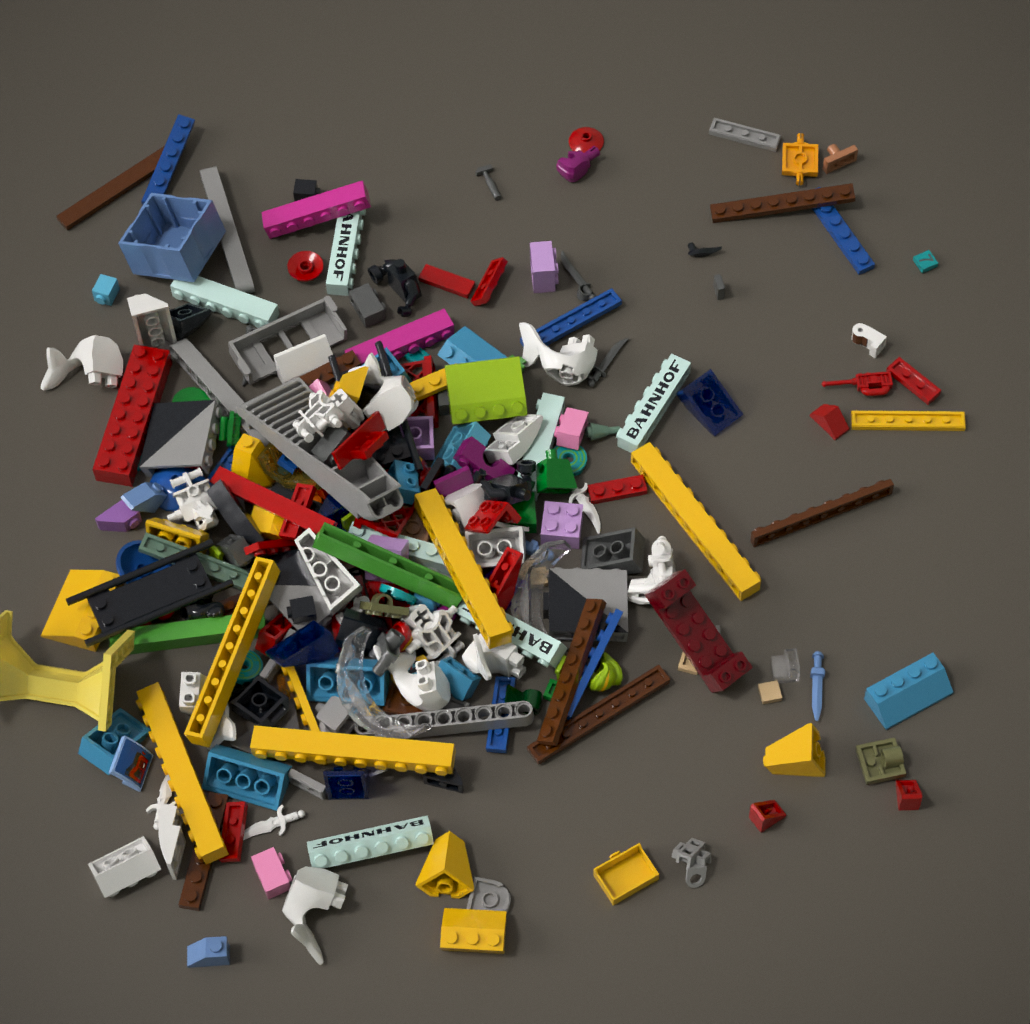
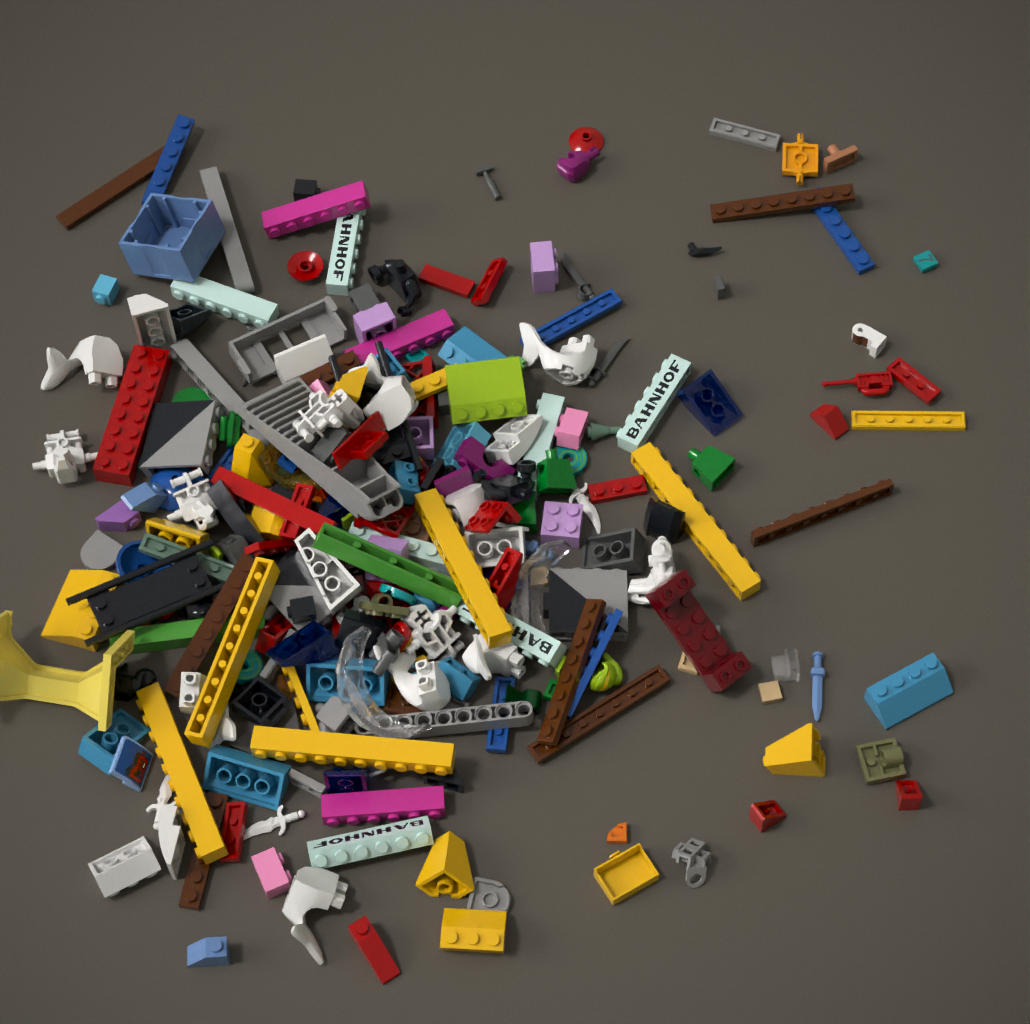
(65, 456): none -> white piece
(100, 552): none -> light grey tile
(127, 685): none -> black animal
(211, 624): none -> reddish brown plate
(373, 949): none -> red slope
(374, 322): none -> lavender brick
(382, 805): none -> dark pink brick
(618, 834): none -> orange tile
(663, 520): none -> black slope
(711, 466): none -> green torso

